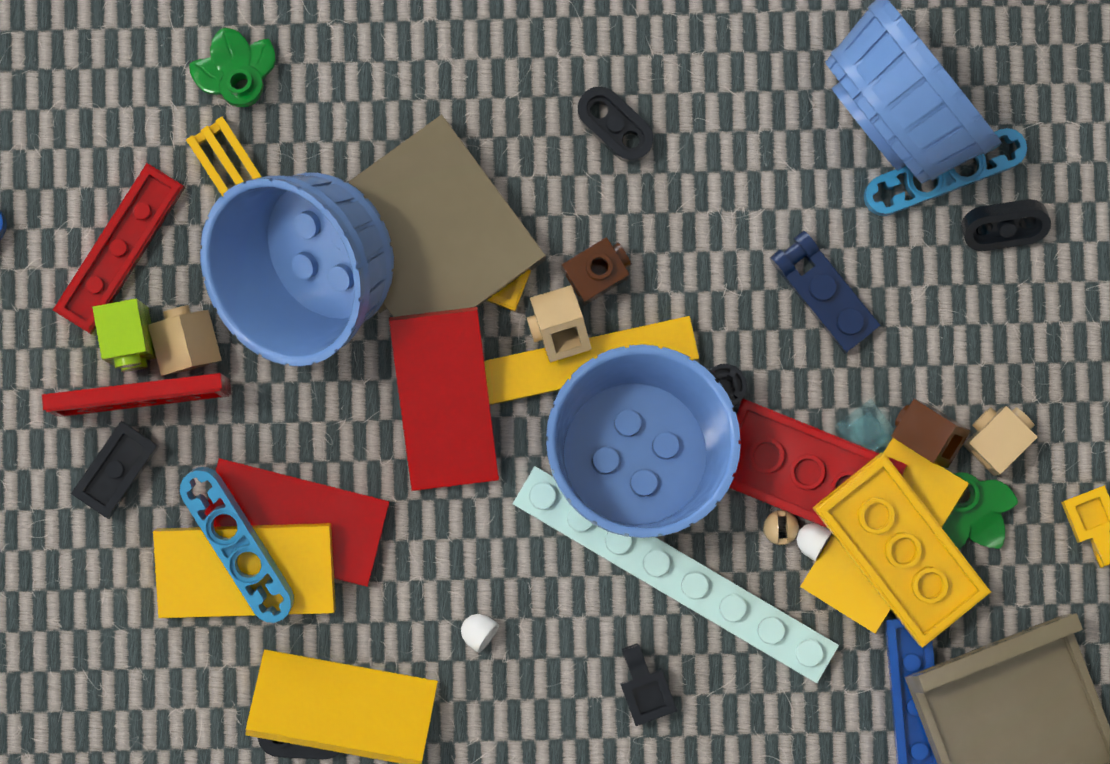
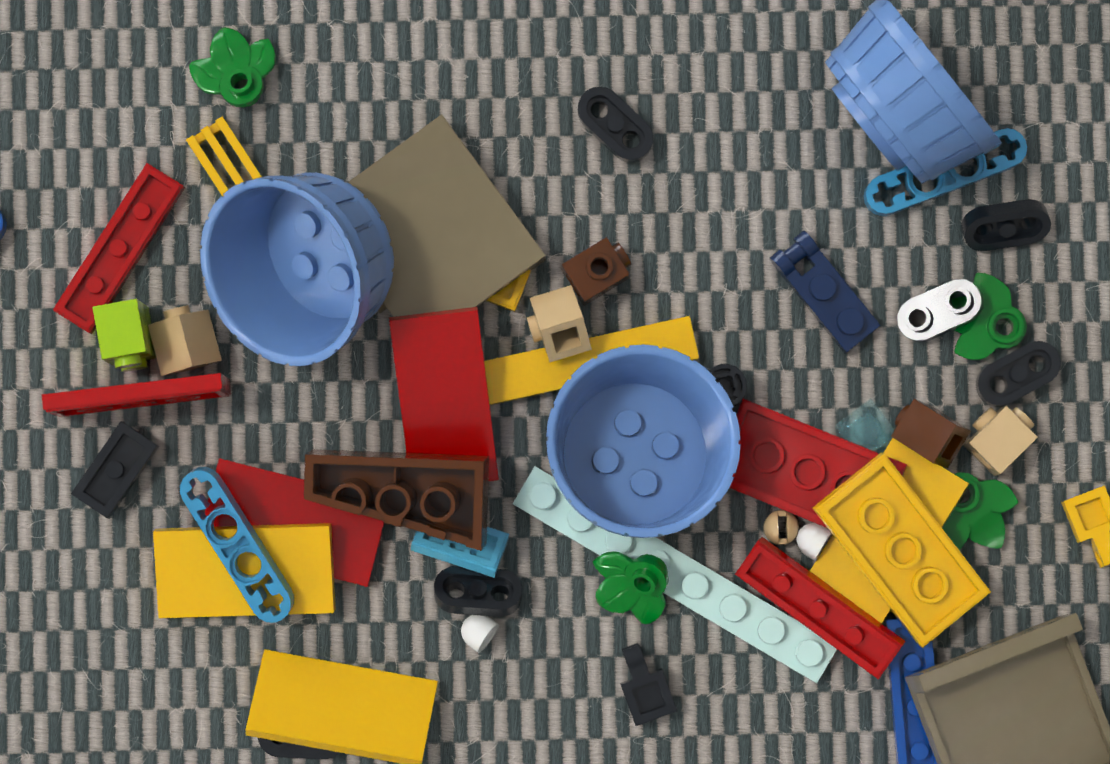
(412, 490): none -> reddish brown wedge
(477, 592): none -> black plate
(482, 561): none -> medium azure plate
(632, 585): none -> green plate
(820, 607): none -> red tile
(939, 311): none -> plate
(980, 336): none -> green plate
(1017, 374): none -> black plate

